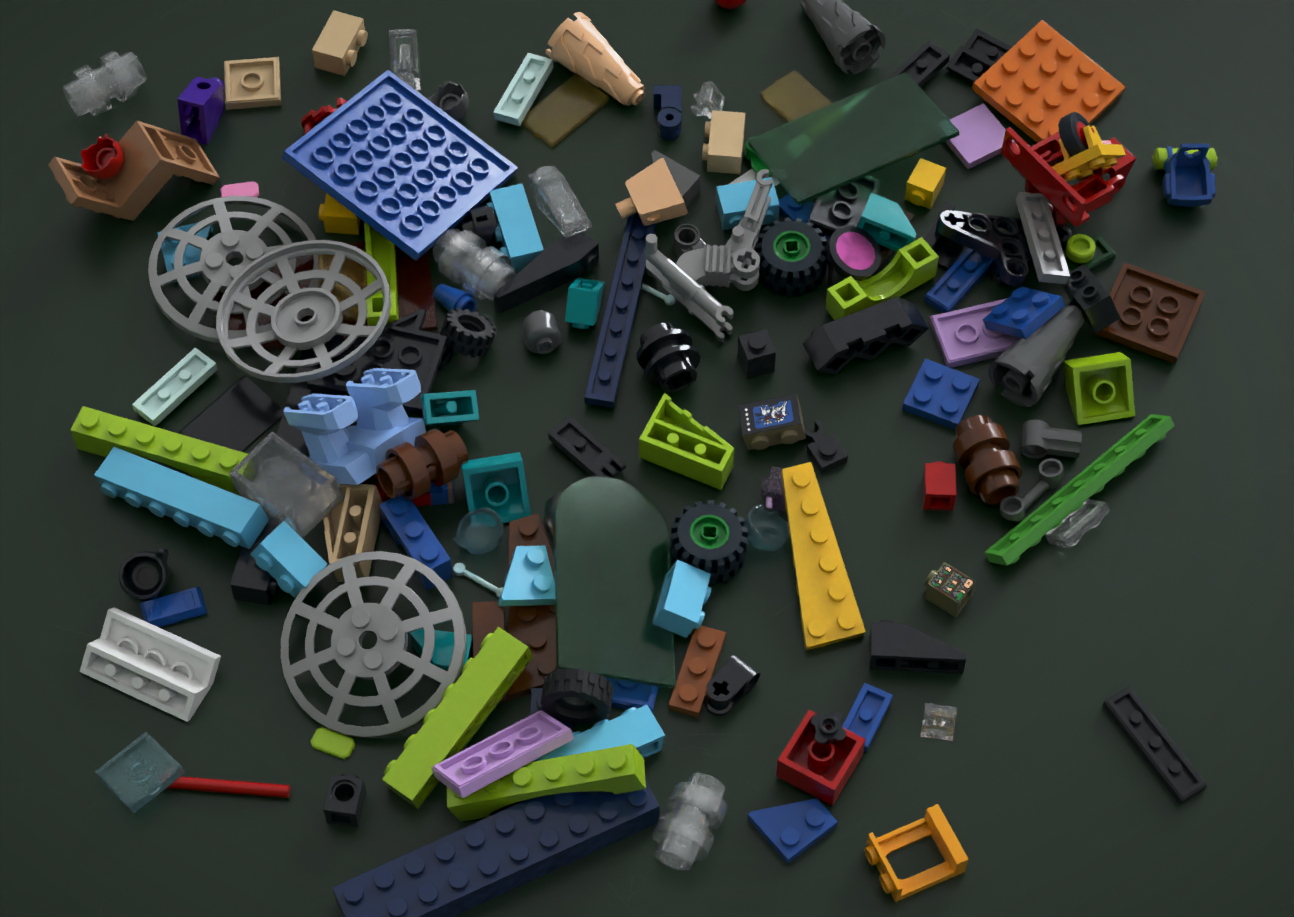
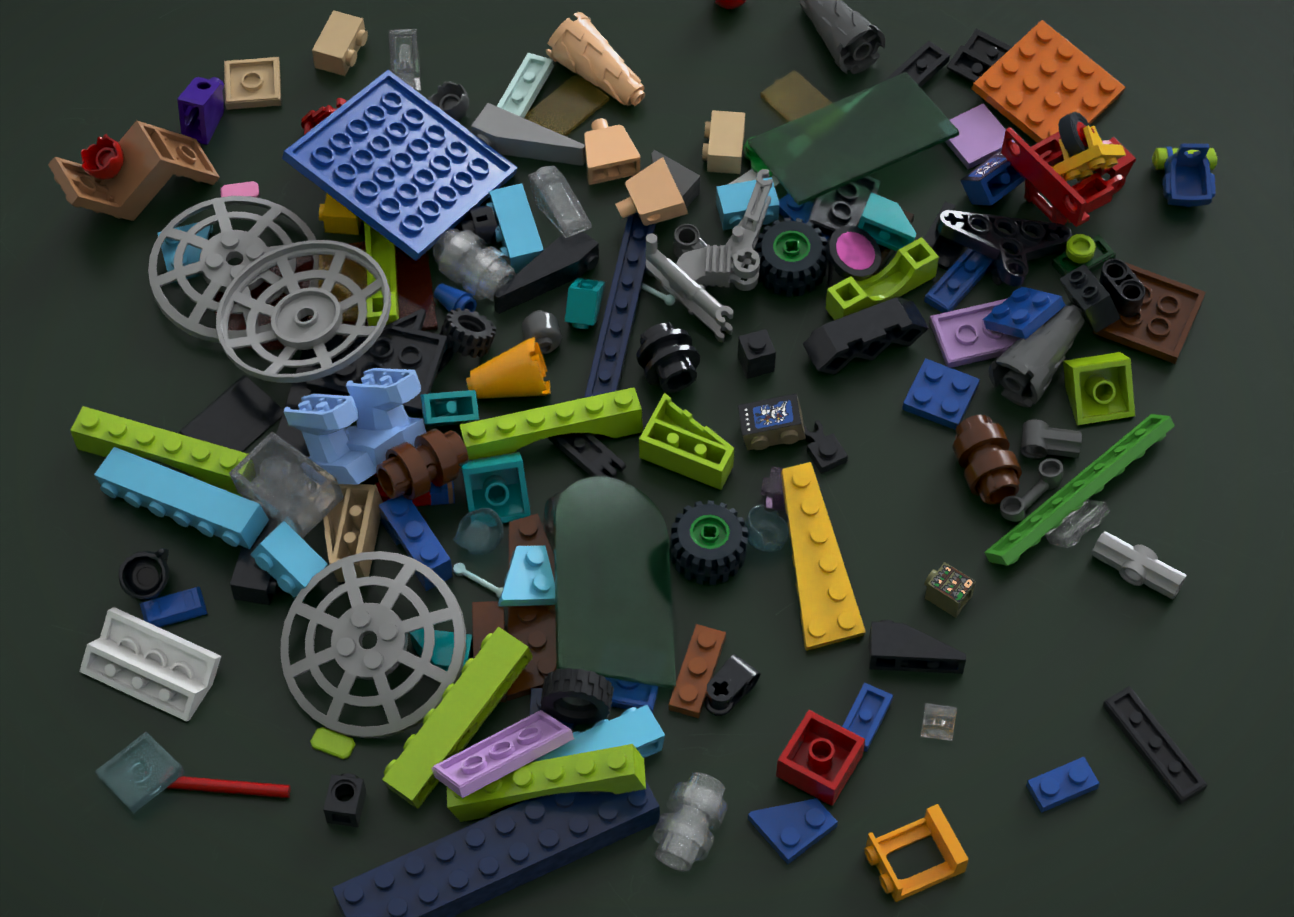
(95, 88): clear piece -> none
(174, 386): light aqua plate -> none
(512, 374): none -> light orange cone
(522, 138): none -> light grey slope
(605, 414): none -> lime arch
(609, 153): none -> light nougat torso
(669, 118): dark blue leg -> none
(682, 599): medium azure brick -> none
(708, 99): clear tile -> none
(830, 736): black plate -> none
(925, 183): yellow brick -> none
(939, 486): red brick -> none
(991, 180): none -> blue brick
(1042, 238): light grey plate -> none
(1062, 784): none -> blue plate
(1122, 285): none -> black beam
(1138, 565): none -> light grey piece

